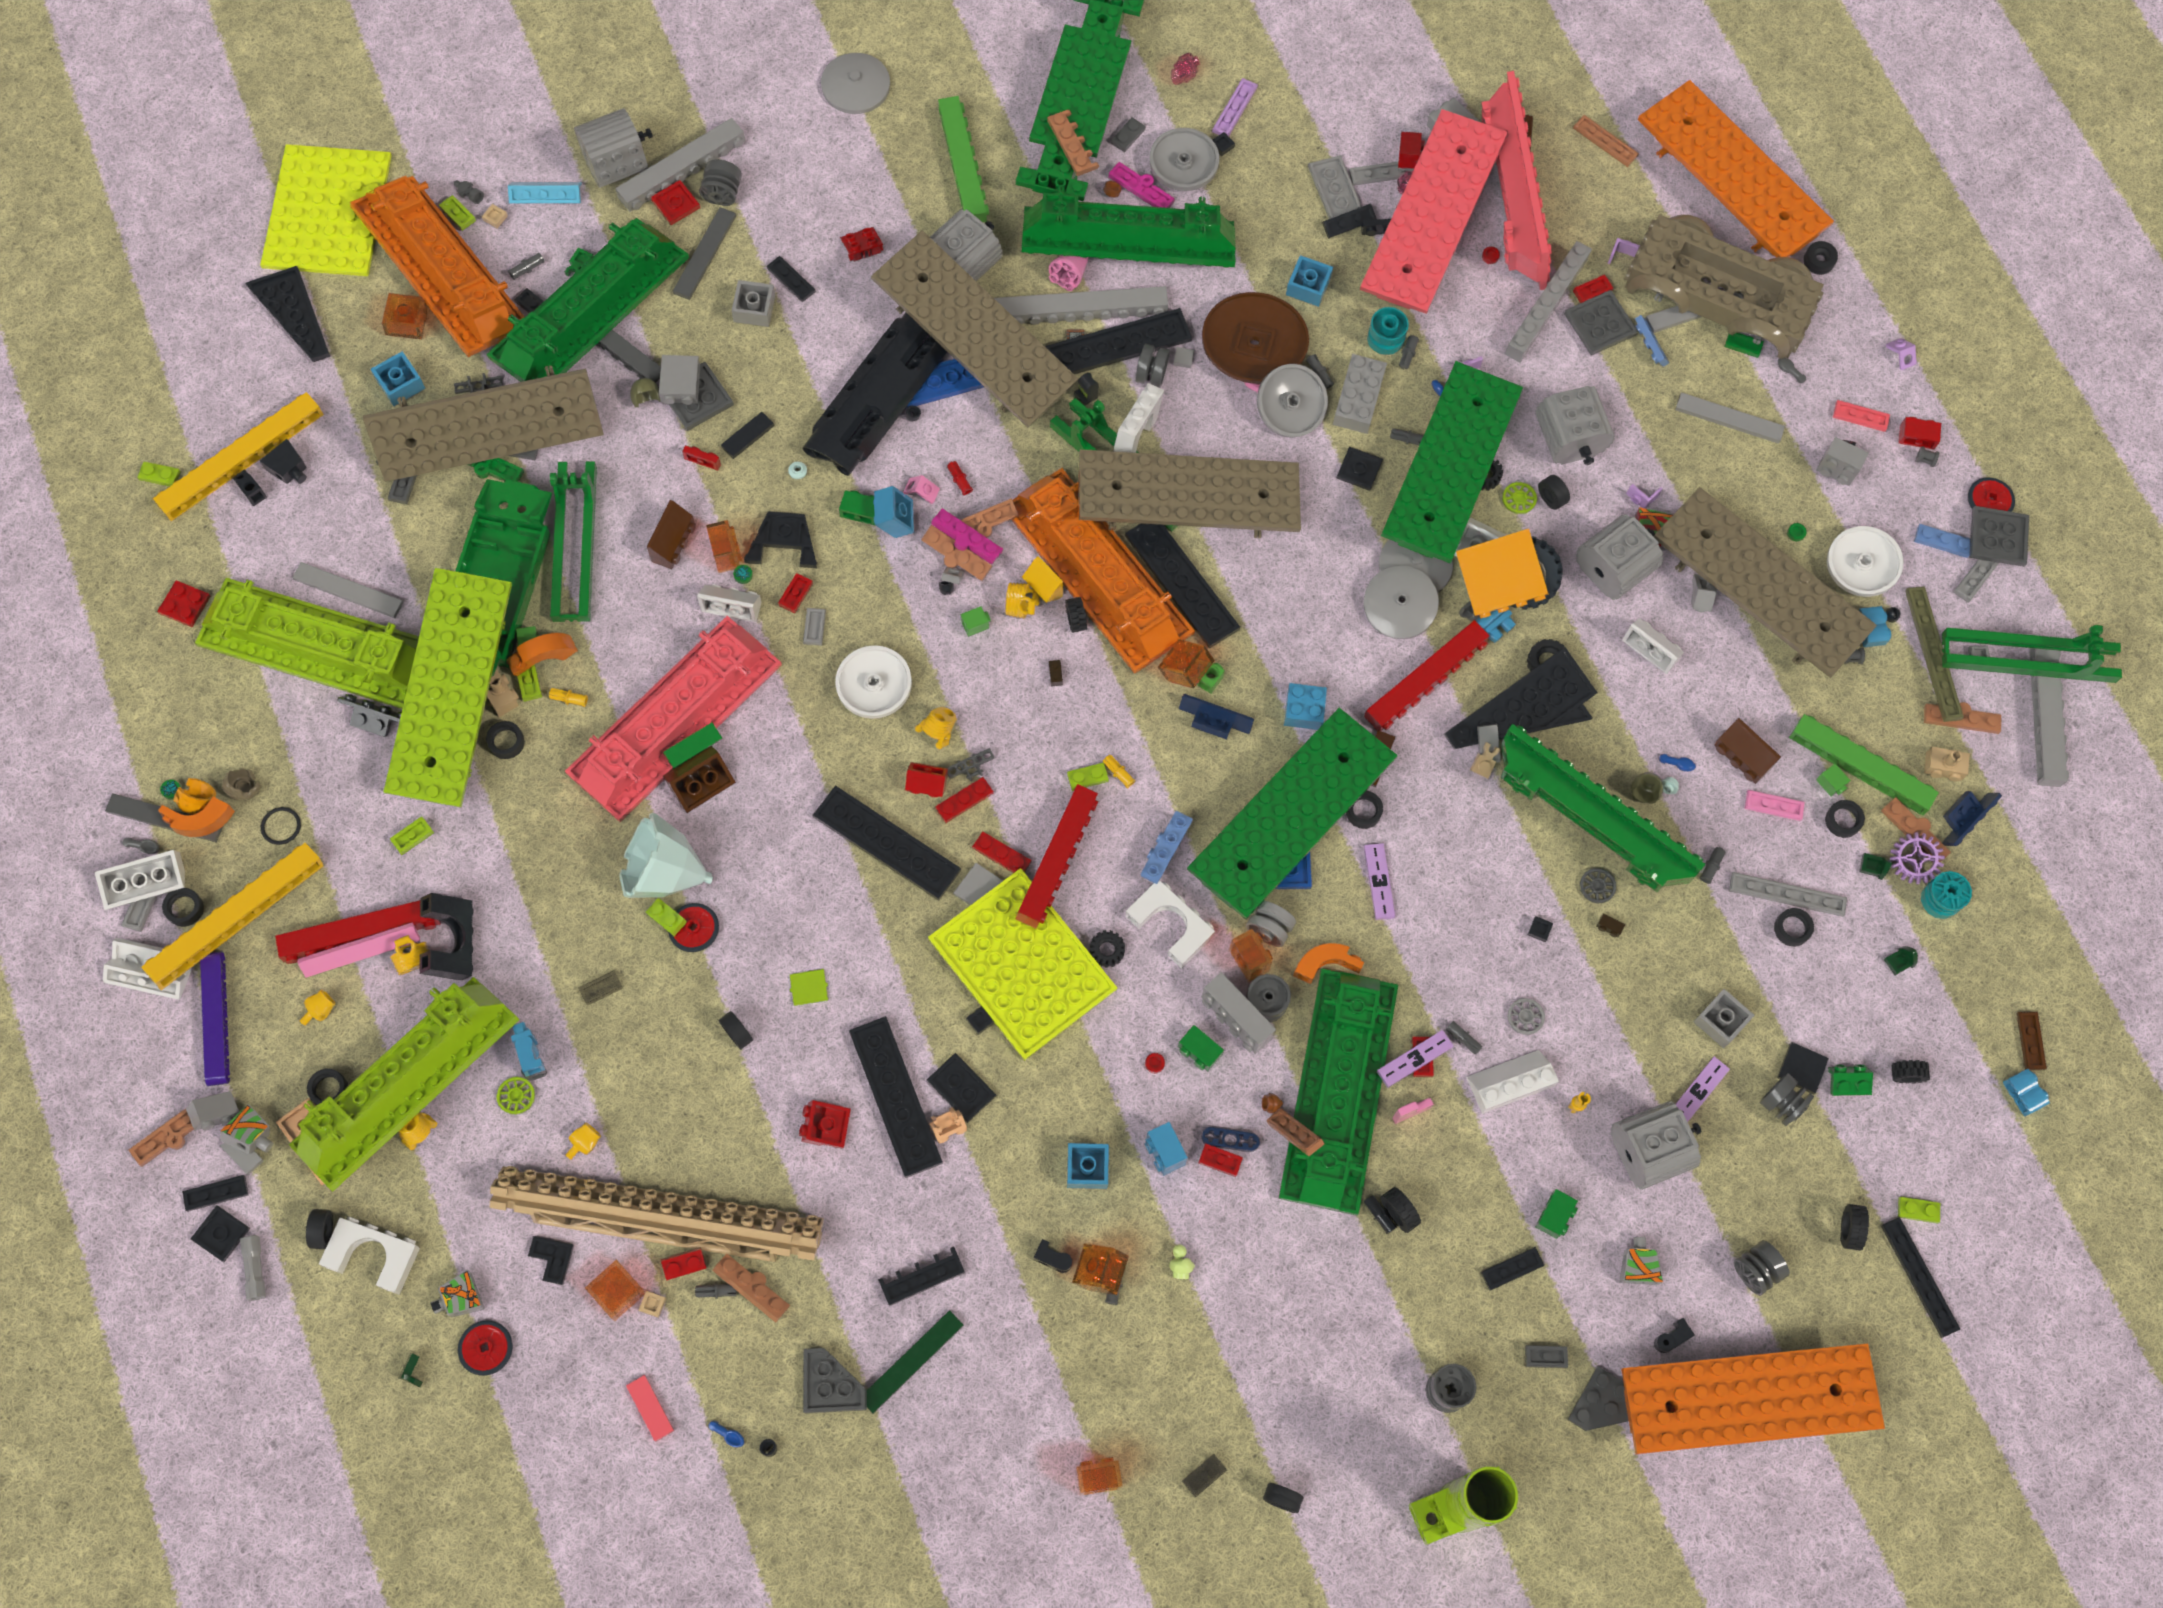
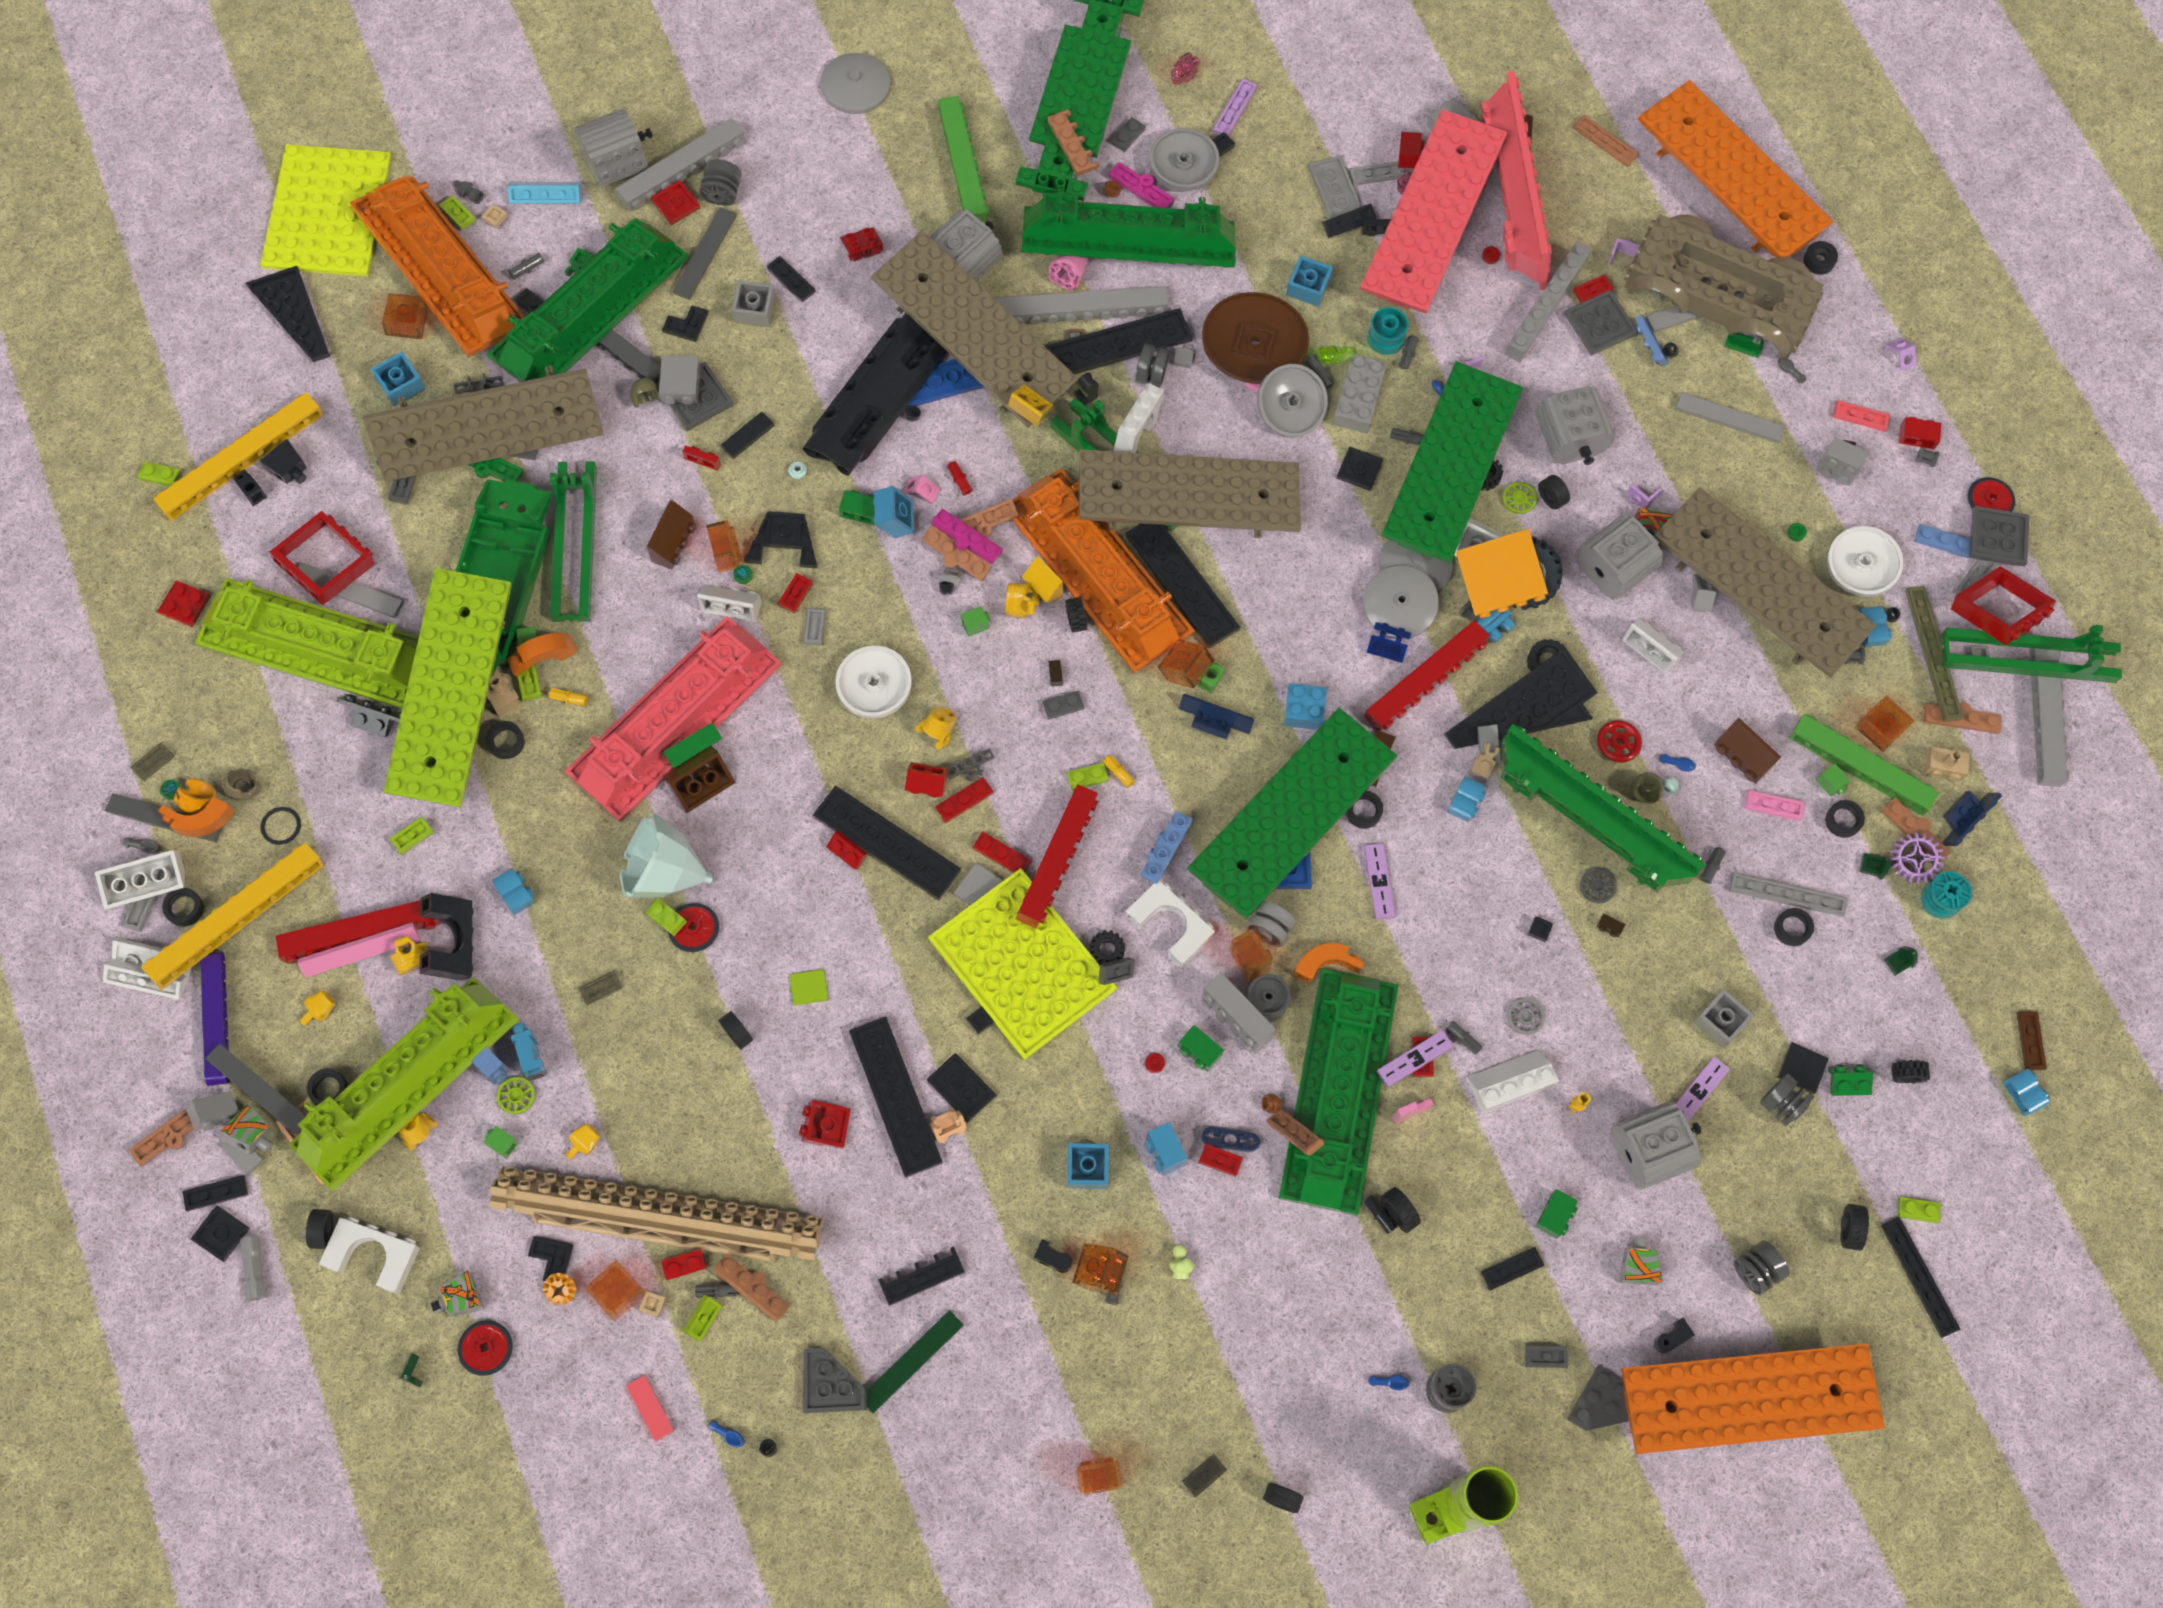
(152, 761): none -> clear smoke tile
(256, 1088): none -> dark grey tile
(341, 580): none -> red window
(491, 1066): none -> medium blue brick
(500, 1142): none -> bright green brick
(513, 891): none -> dark azure brick
(558, 1280): none -> light orange gear
(688, 328): none -> black tile
(702, 1318): none -> lime plate
(846, 850): none -> red plate
(1029, 404): none -> yellow slope
(1063, 705): none -> dark grey plate
(1116, 971): none -> dark grey plate
(1335, 354): none -> clear neon green bracket
(1387, 648): none -> clear blue plate
(1395, 1382): none -> blue piece
(1466, 799): none -> dark azure brick
(1617, 756): none -> red plate
(1668, 351): none -> black hinge
(1884, 723): none -> clear orange brick
(1964, 605): none -> red window

